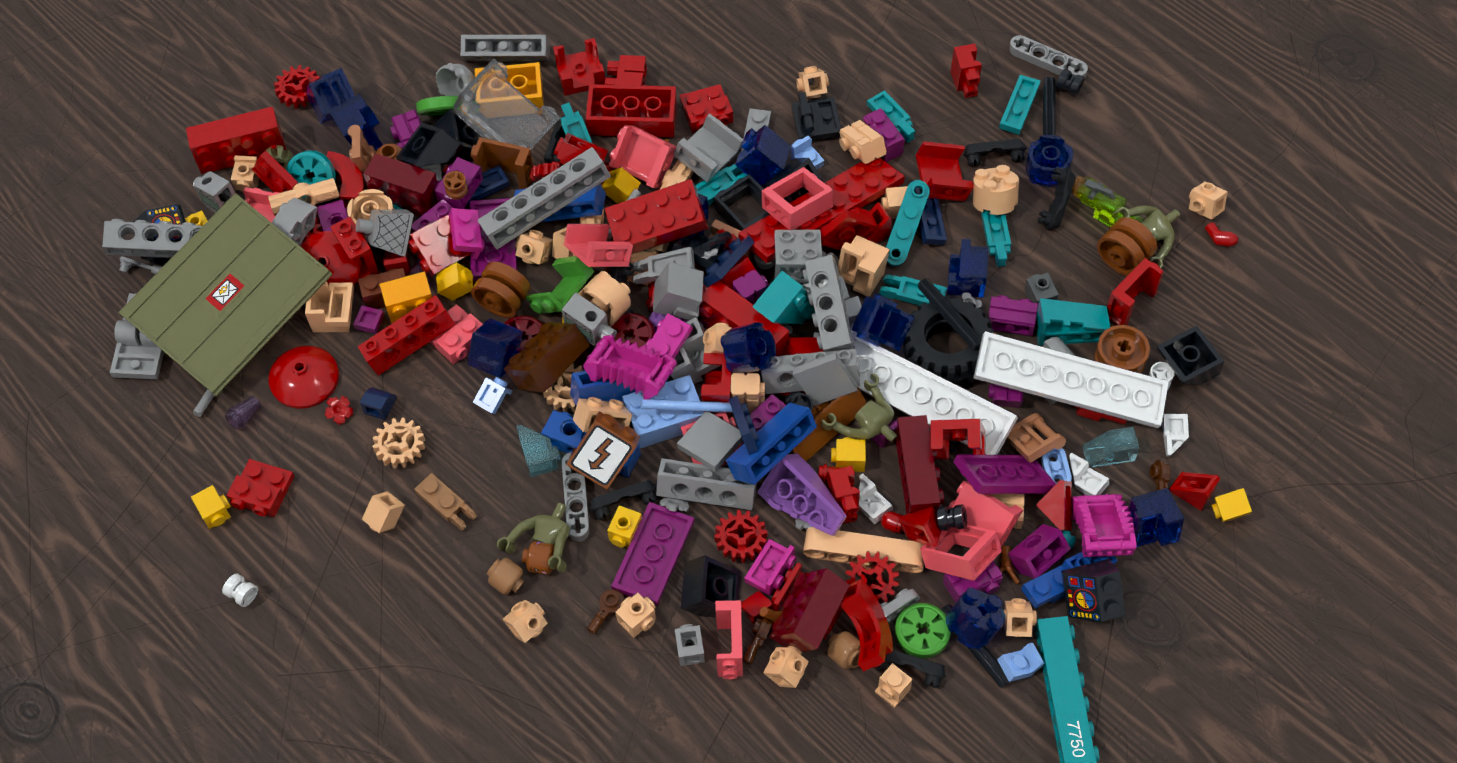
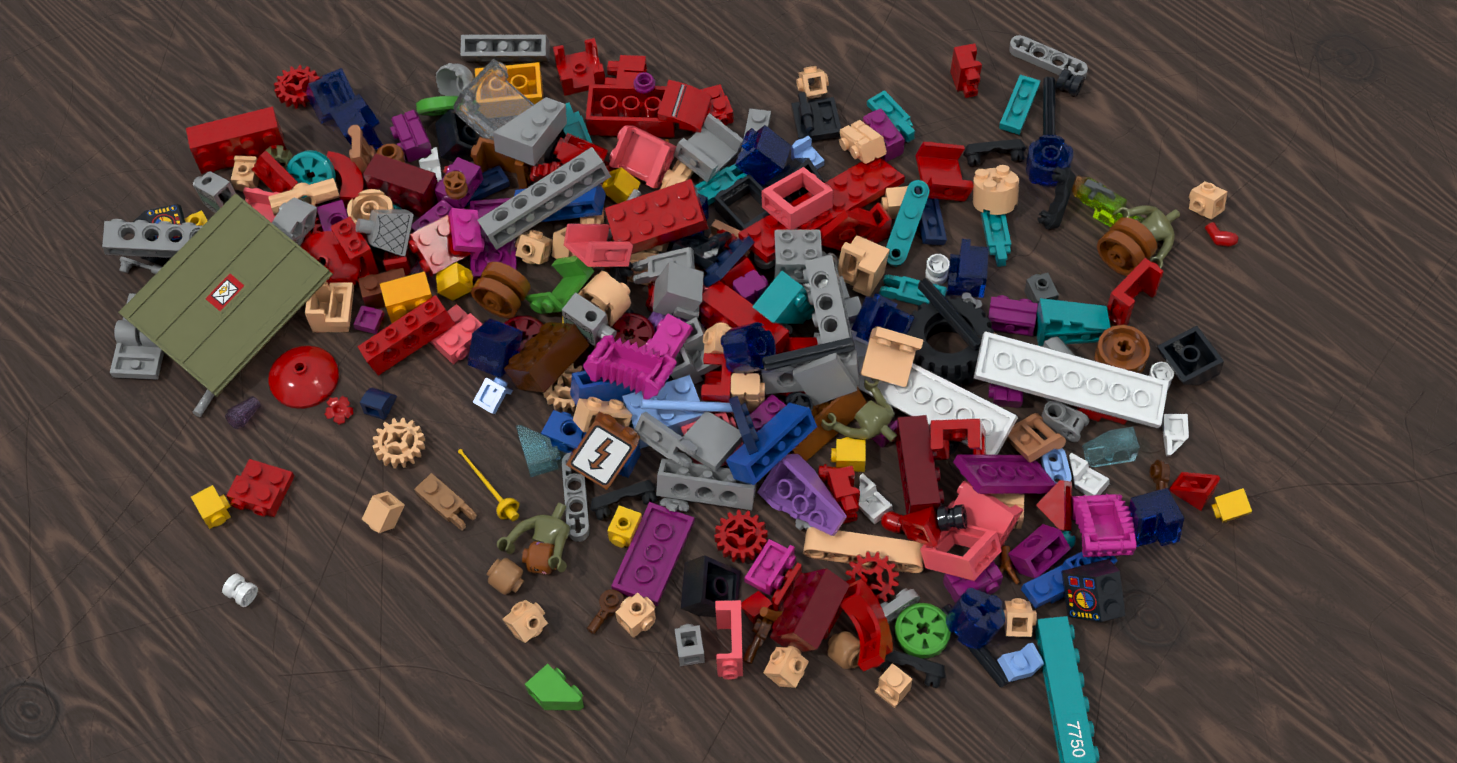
(428, 147): black slope -> none
(507, 507): none -> yellow sword
(531, 131): none -> light grey wedge
(552, 691): none -> bright green slope
(644, 78): none -> magenta plate
(664, 440): none -> light grey hinge
(684, 106): none -> red slope
(807, 354): none -> black axle
(890, 356): none -> light nougat bracket
(937, 269): none -> white wheel
(1065, 420): none -> light grey piece

